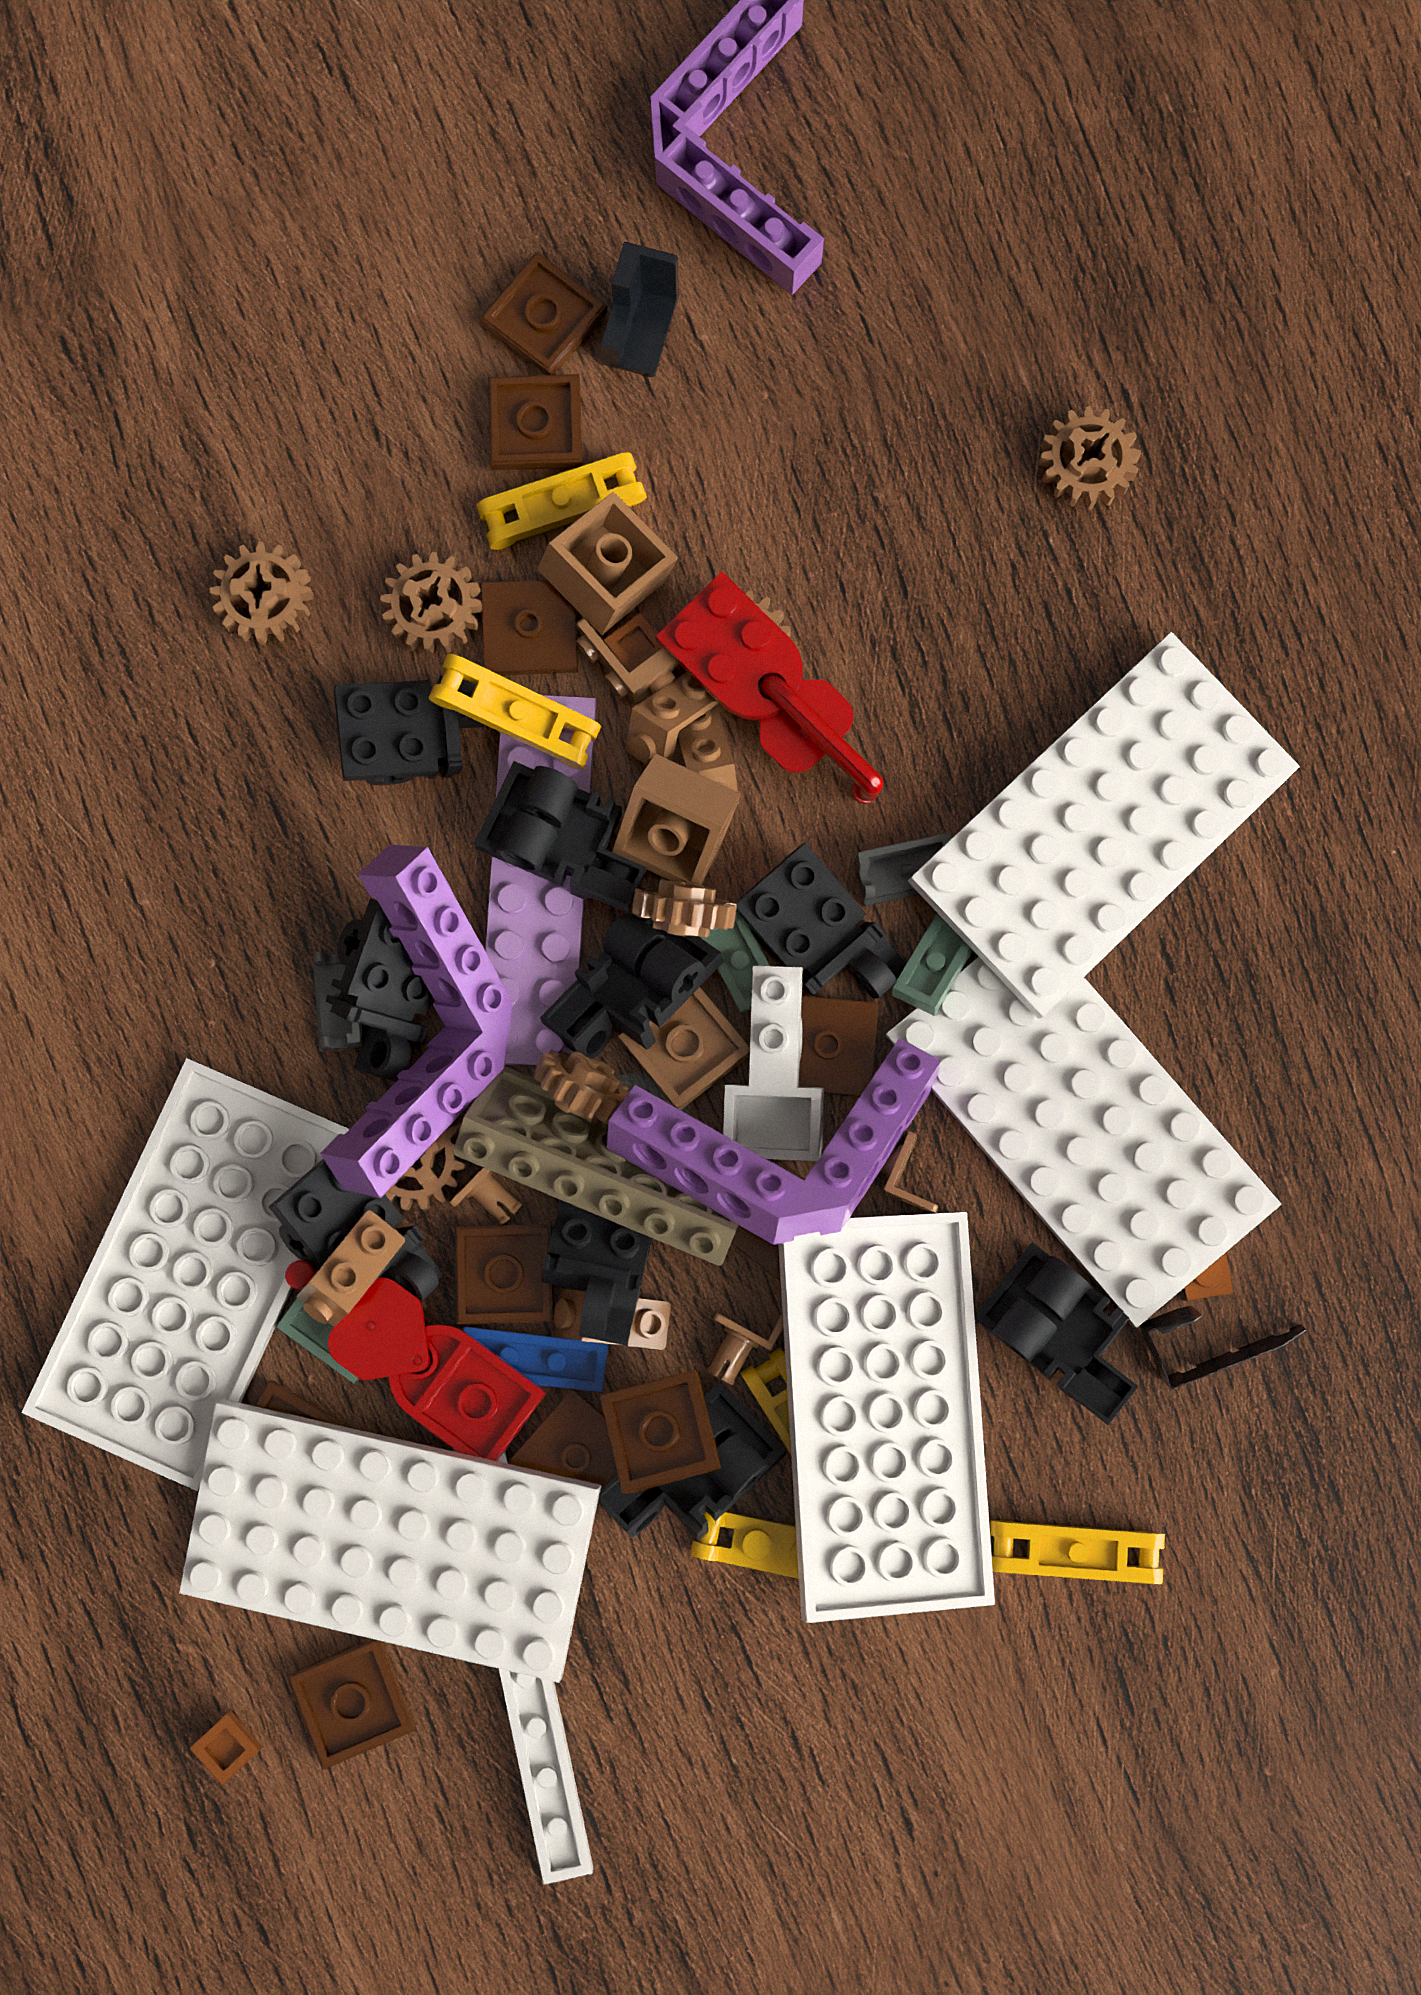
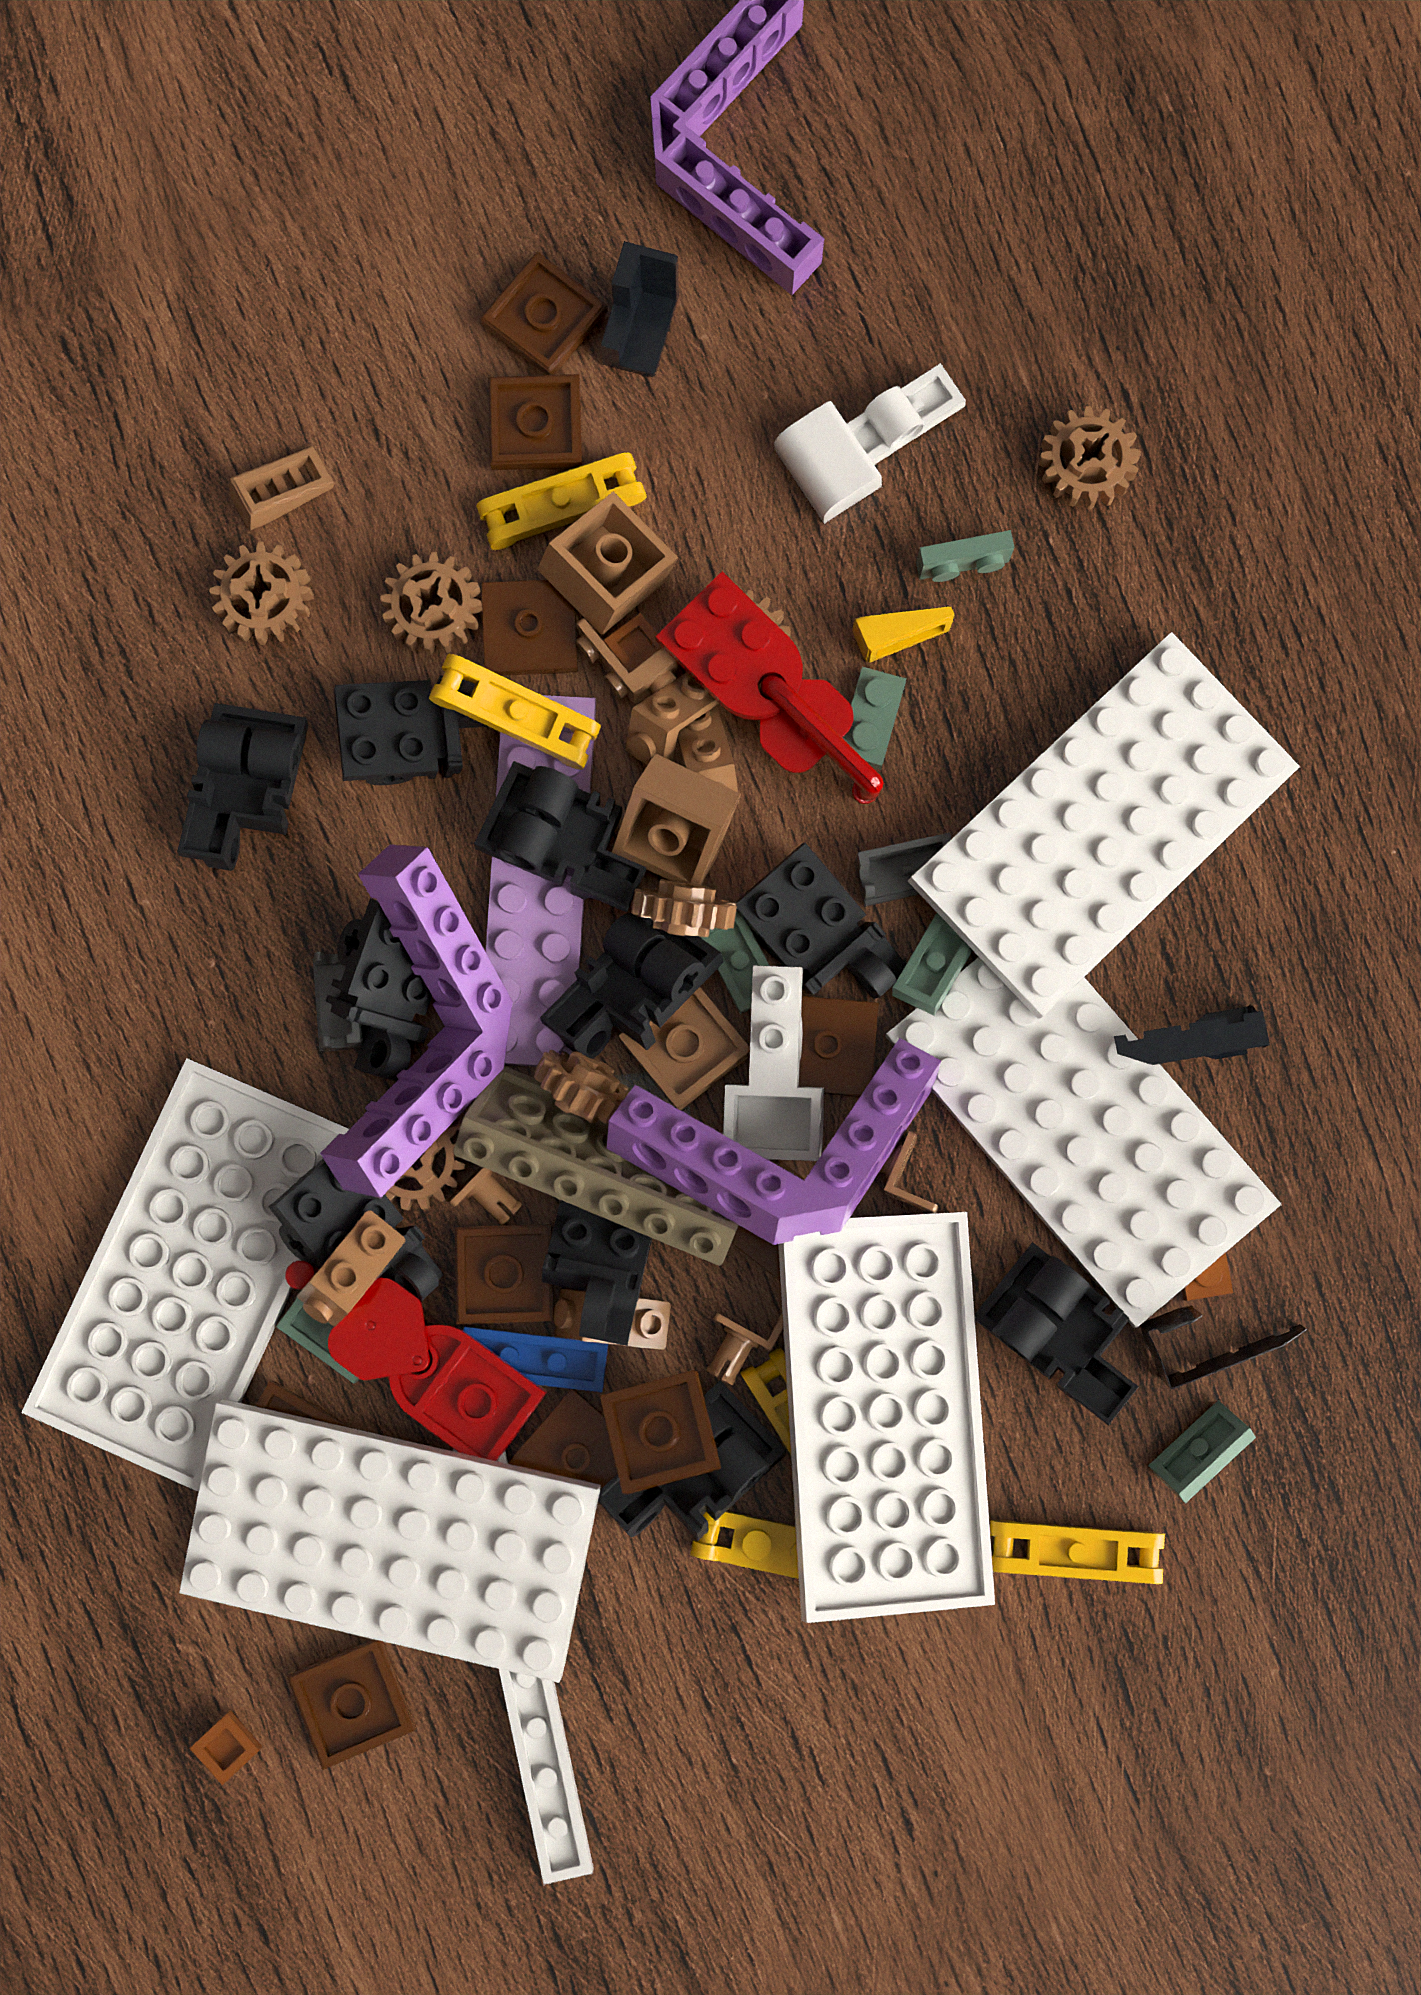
(242, 780): none -> black plate
(286, 500): none -> medium nougat slope
(837, 459): none -> white plate
(874, 713): none -> sand green plate
(893, 632): none -> yellow slope
(982, 553): none -> sand green plate
(1202, 1451): none -> sand green plate
(1213, 1036): none -> black piece

